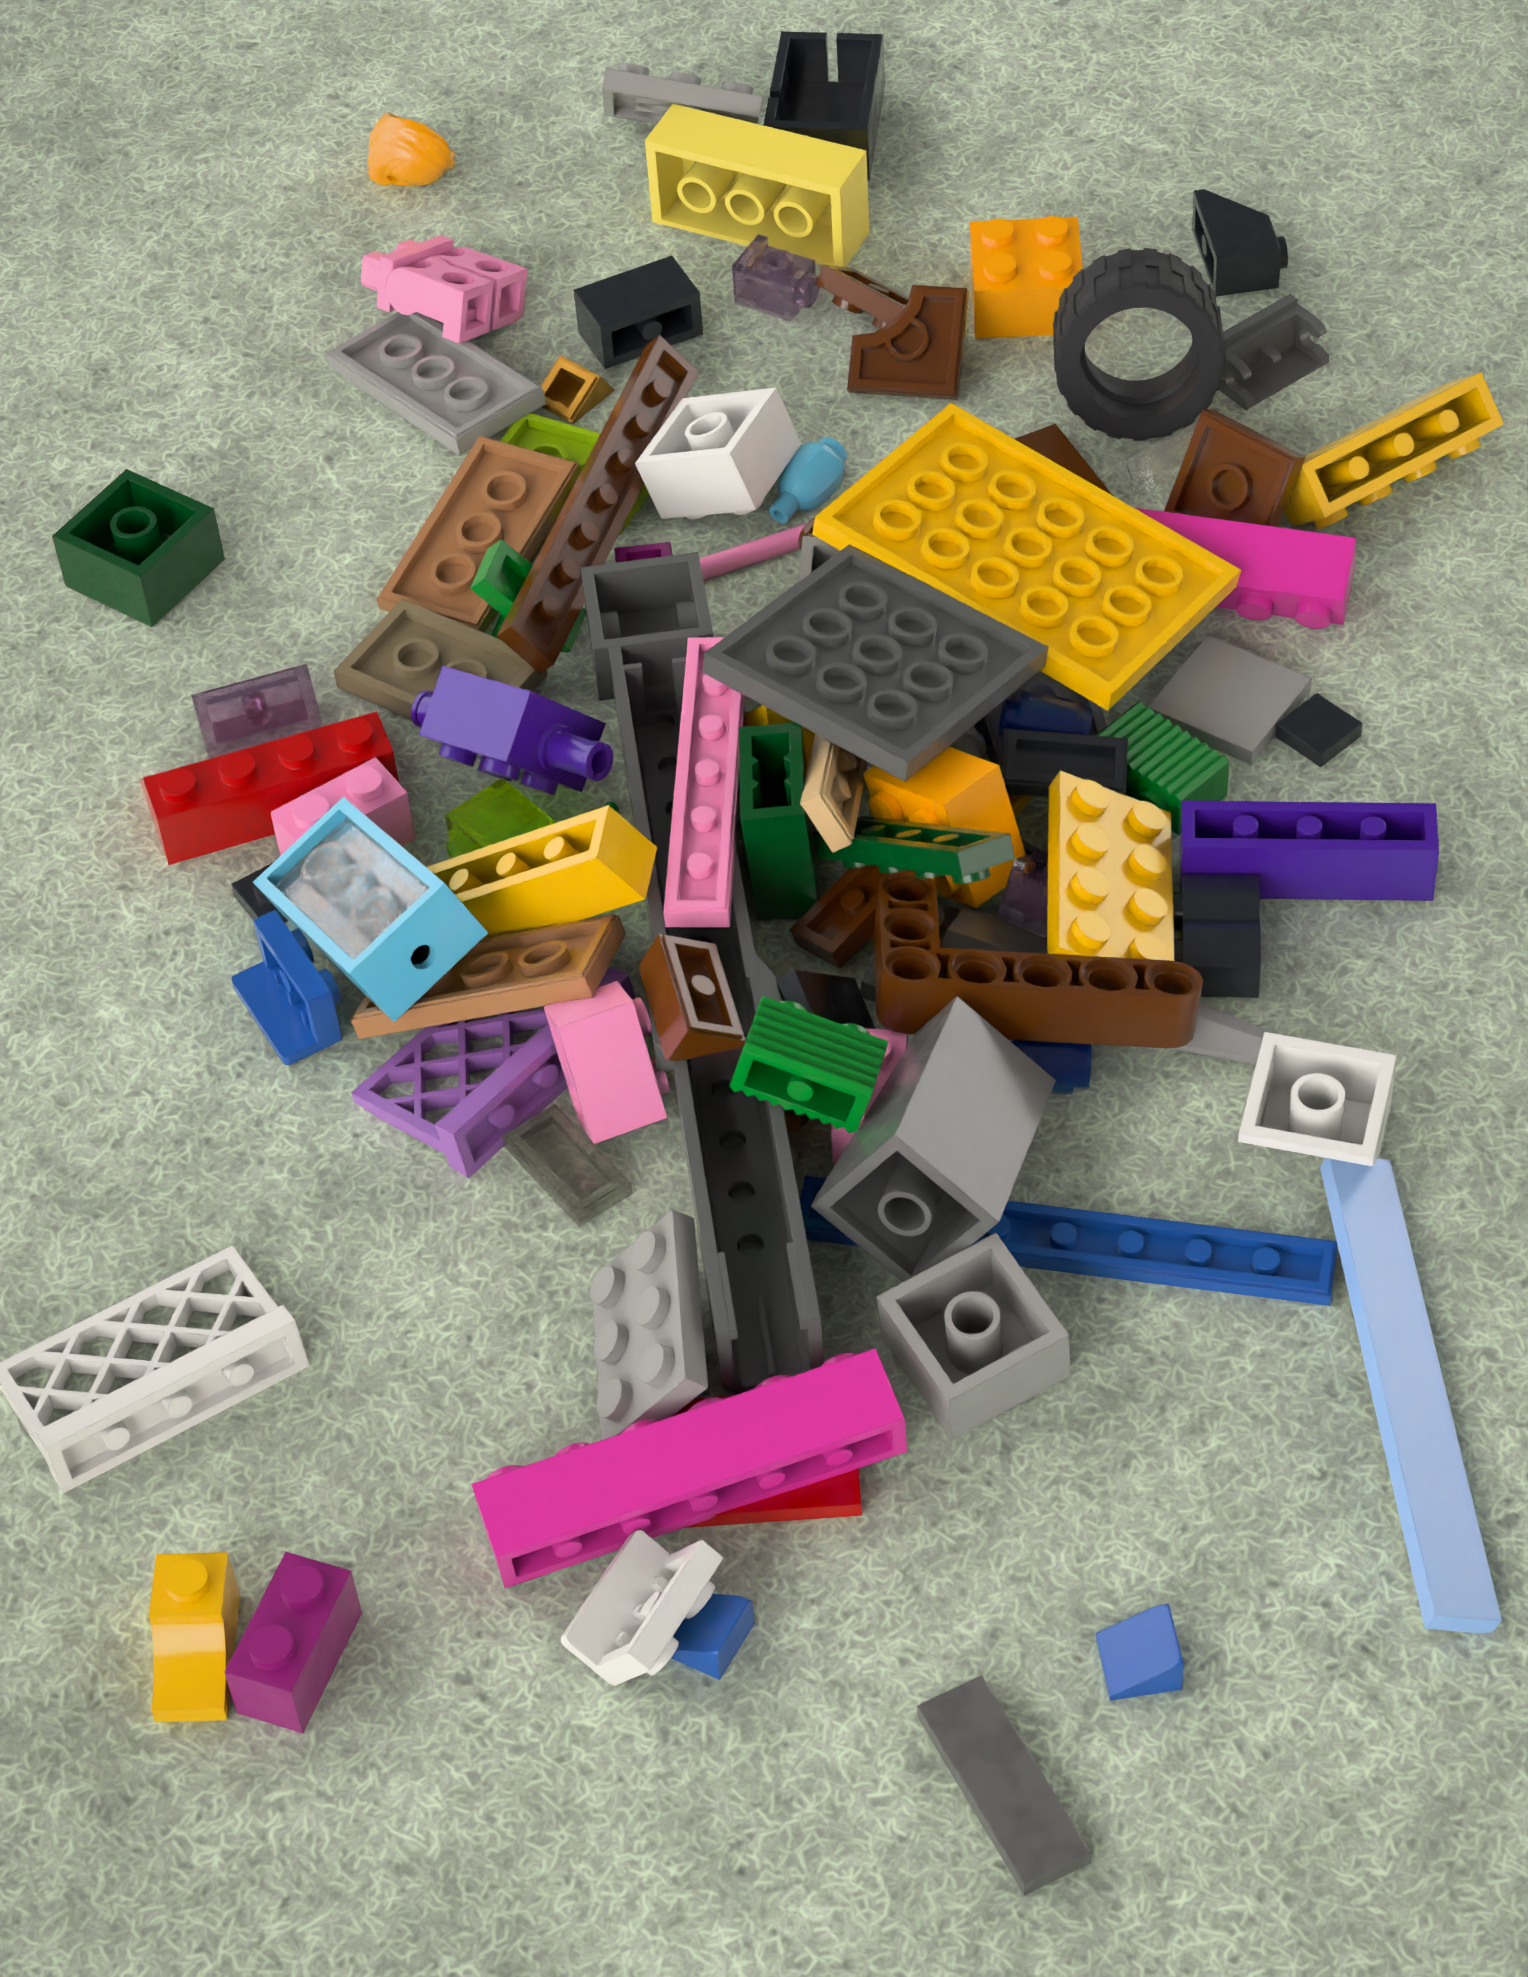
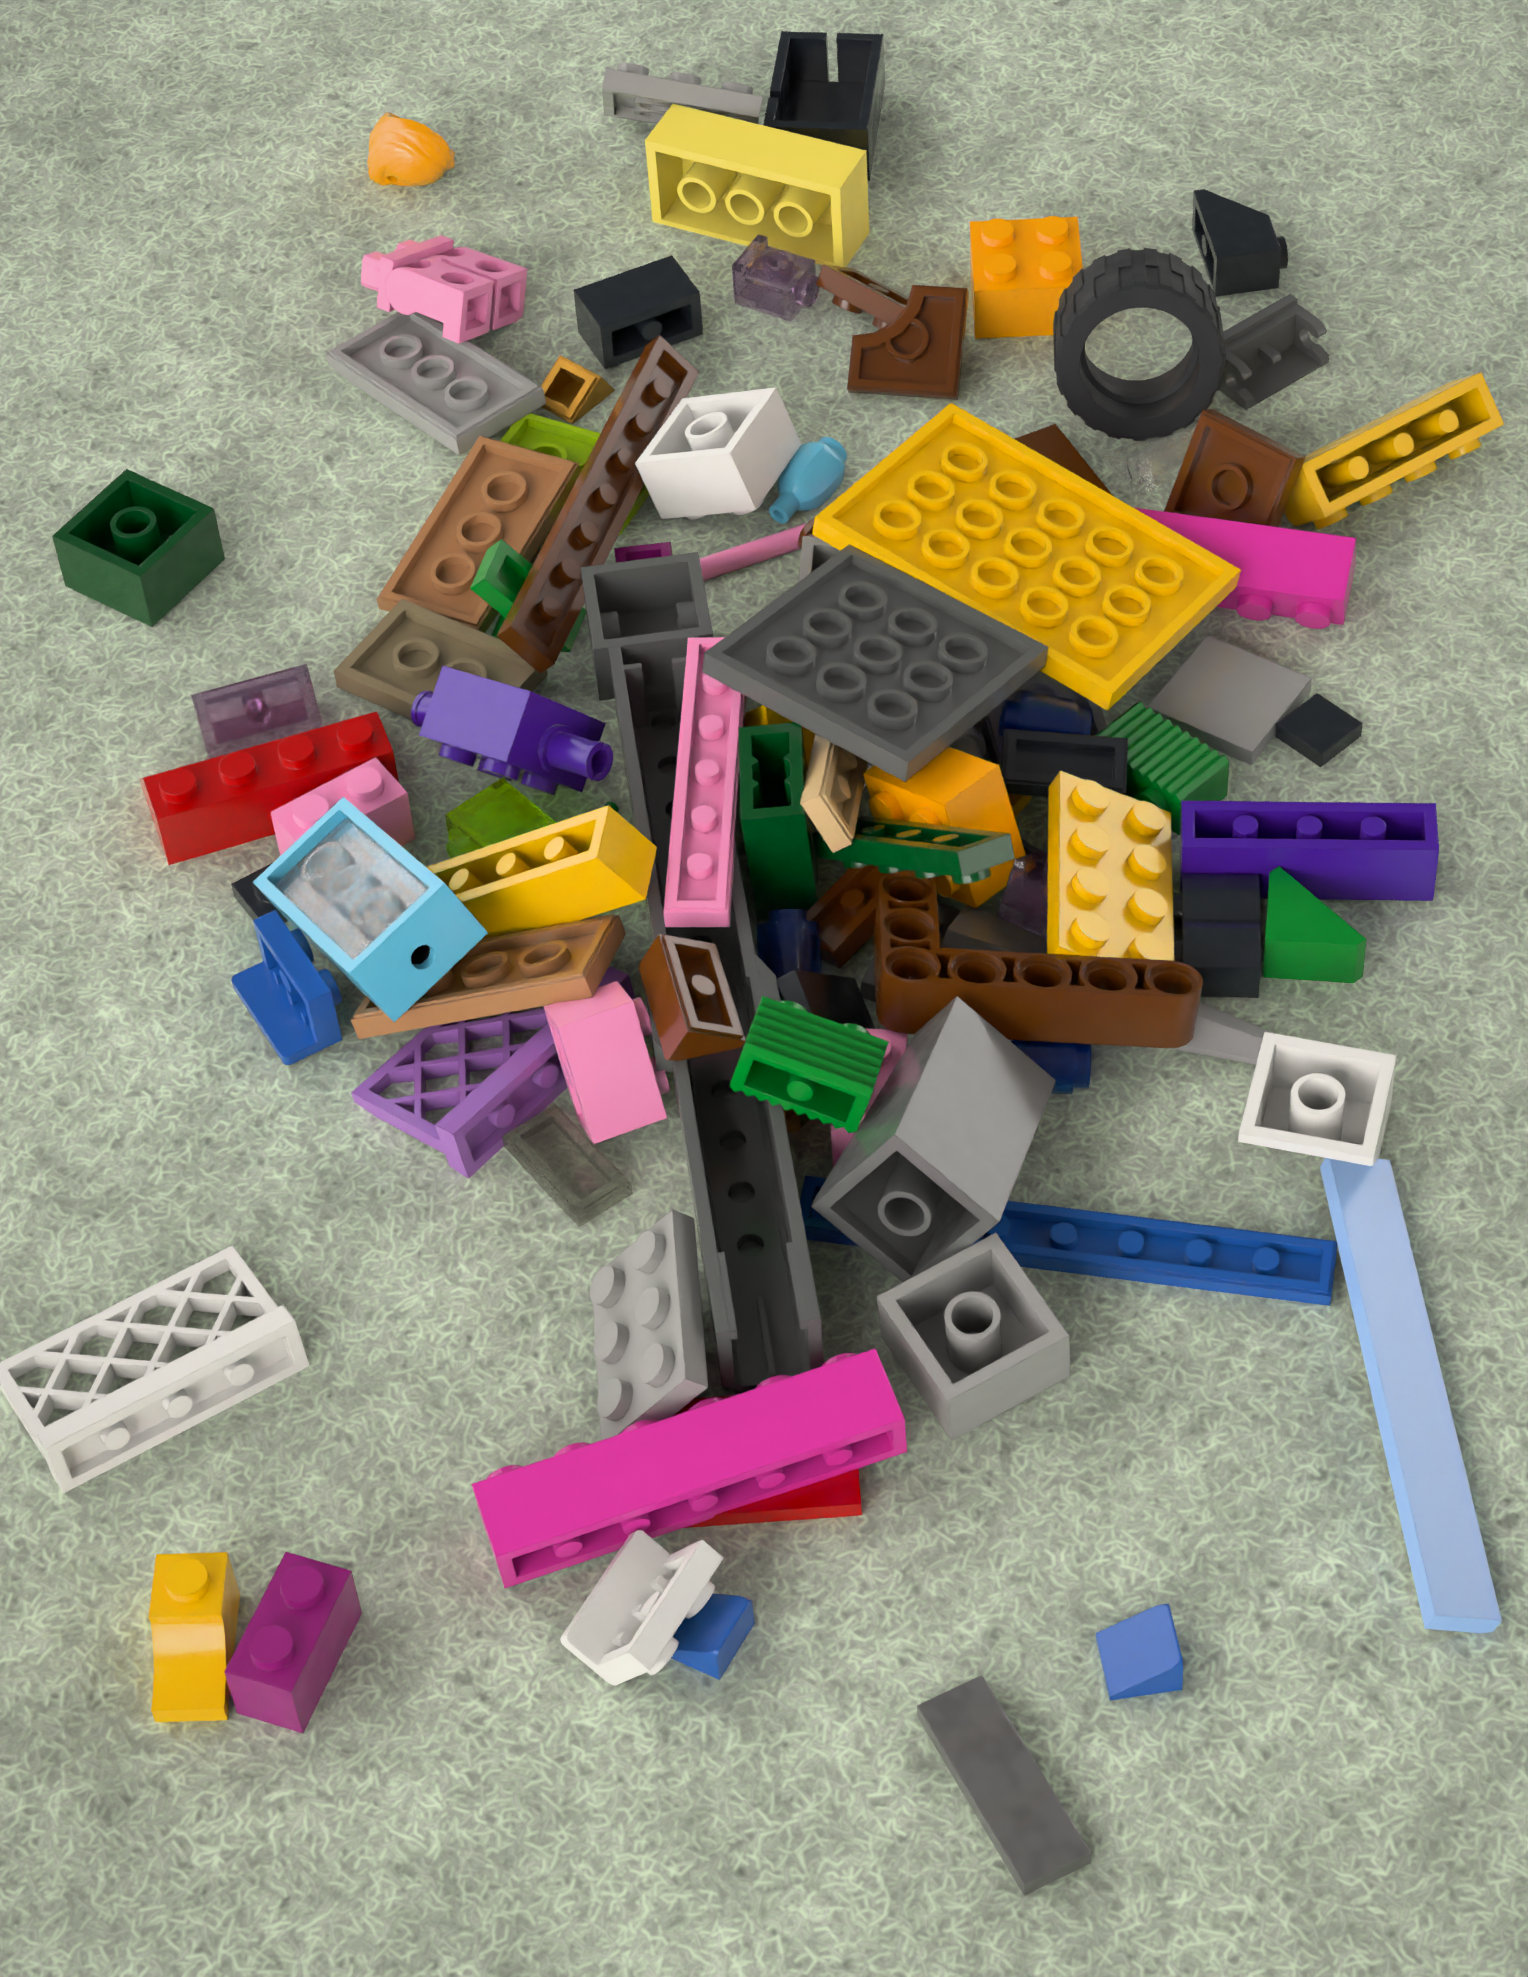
(789, 942): none -> clear blue brick
(1307, 937): none -> green slope

